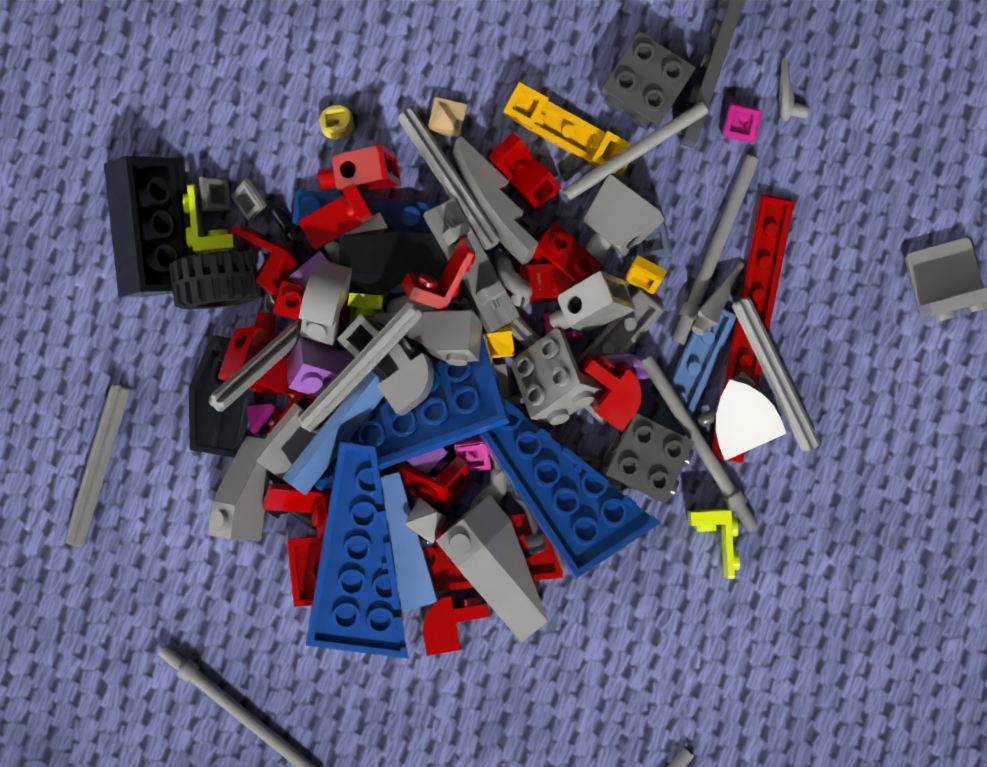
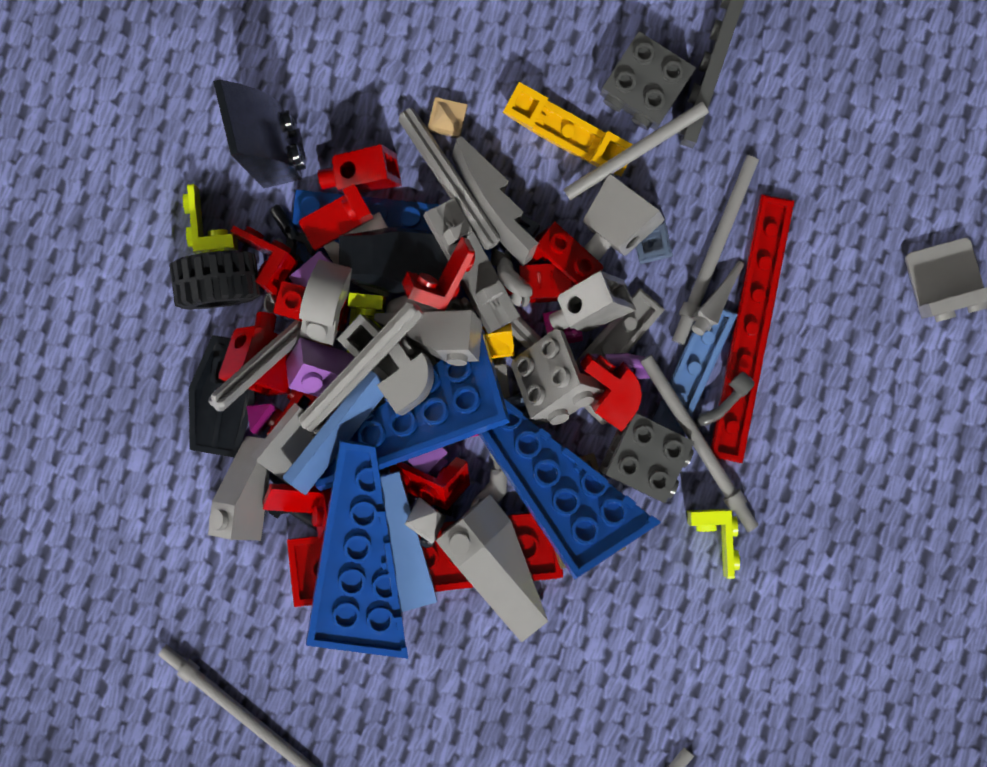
(97, 465): light grey axle -> none
(146, 222): black slope -> none
(214, 194): light grey slope -> none
(249, 199): light grey slope -> none
(259, 134): none -> black slope
(336, 122): light yellow tile -> none
(441, 621): red brick -> none
(474, 452): dark pink tile -> none
(524, 172): red brick -> none
(536, 540): dark grey piece -> none
(645, 275): yellow tile -> none
(742, 123): dark pink tile -> none
(745, 420): white sticker -> none
(775, 374): light grey axle -> none
(786, 96): light grey bar -> none

